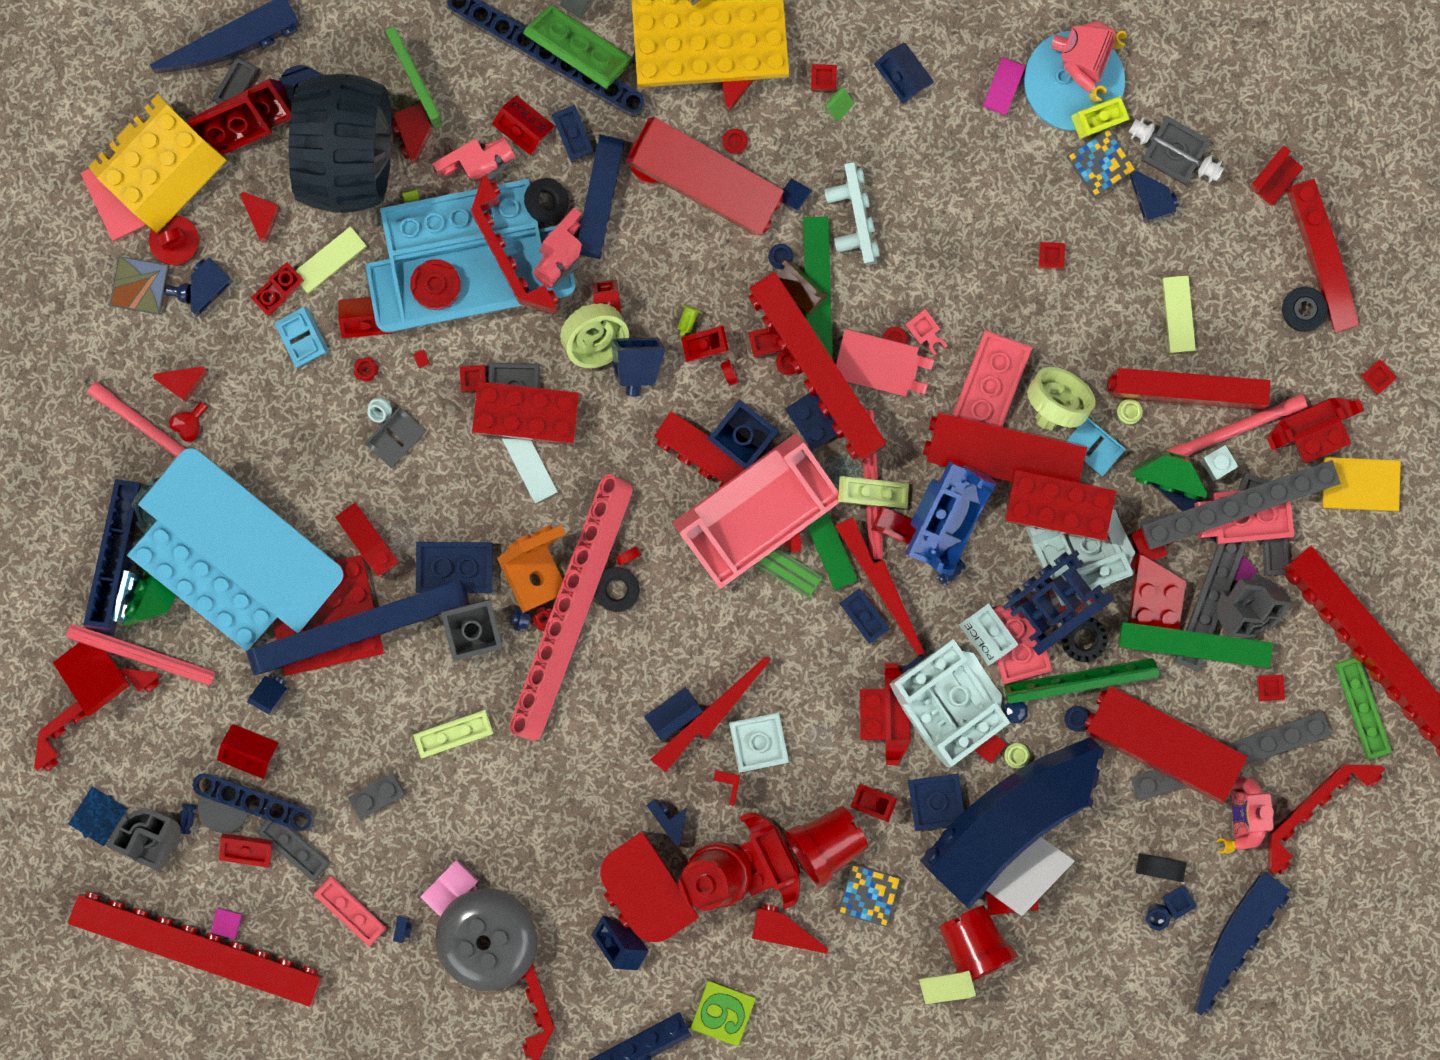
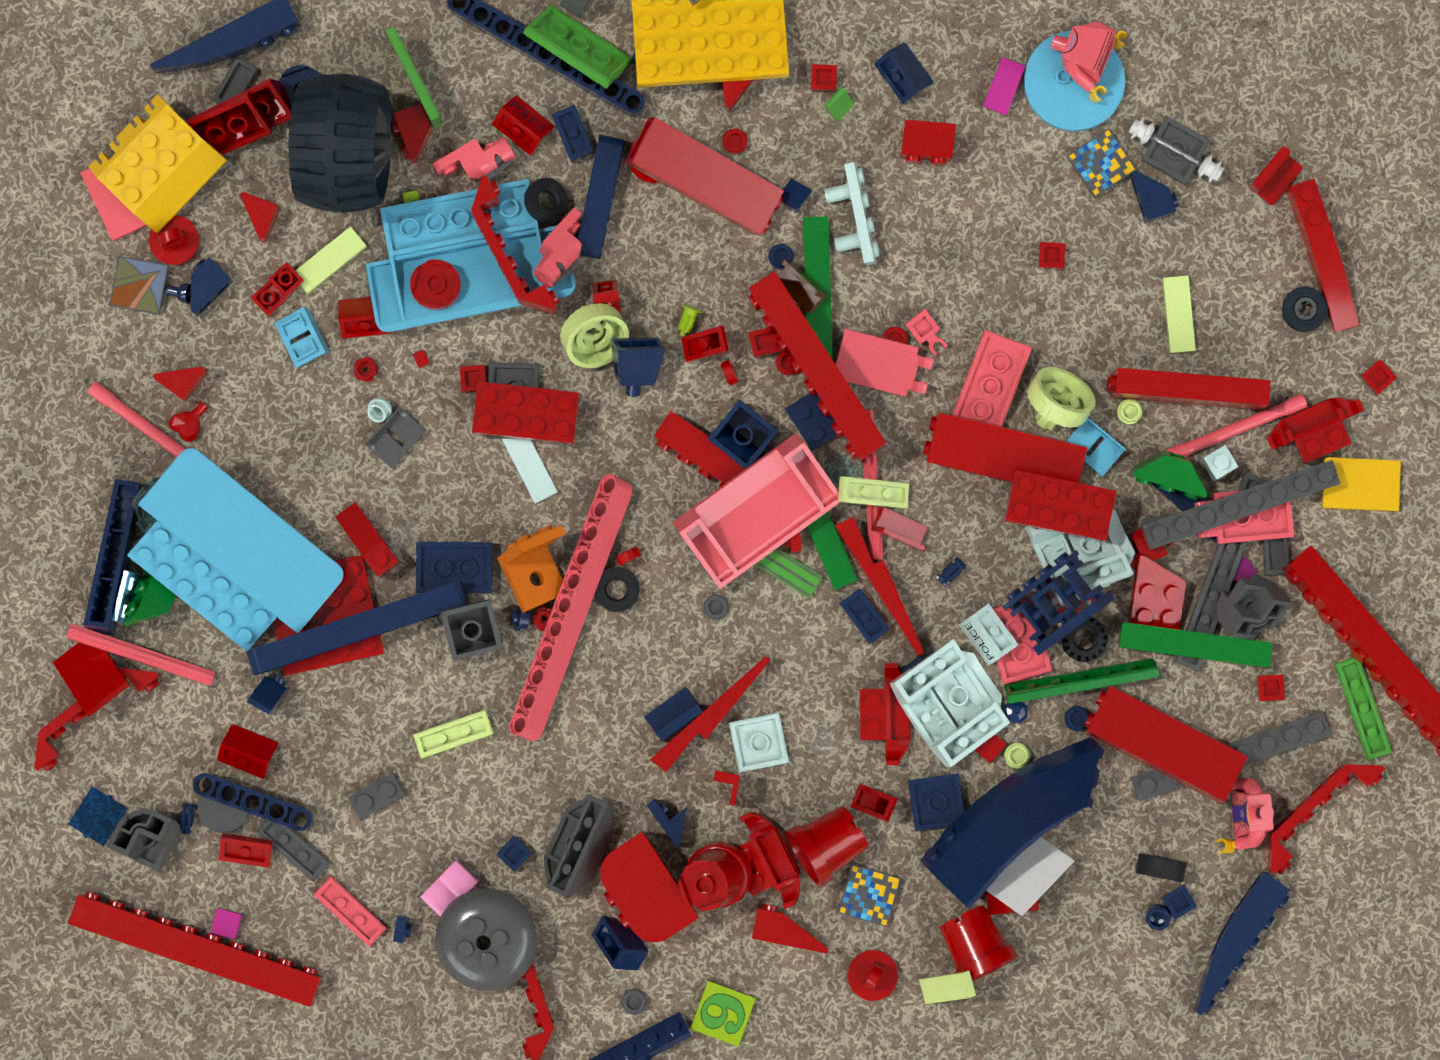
(514, 853): none -> dark blue plate
(578, 845): none -> dark grey wedge
(634, 1001): none -> dark grey tile
(716, 607): none -> dark grey tile
(872, 975): none -> red tile
(927, 141): none -> red slope
(949, 516): blue piece -> none
(1100, 117): neon yellow slope -> none

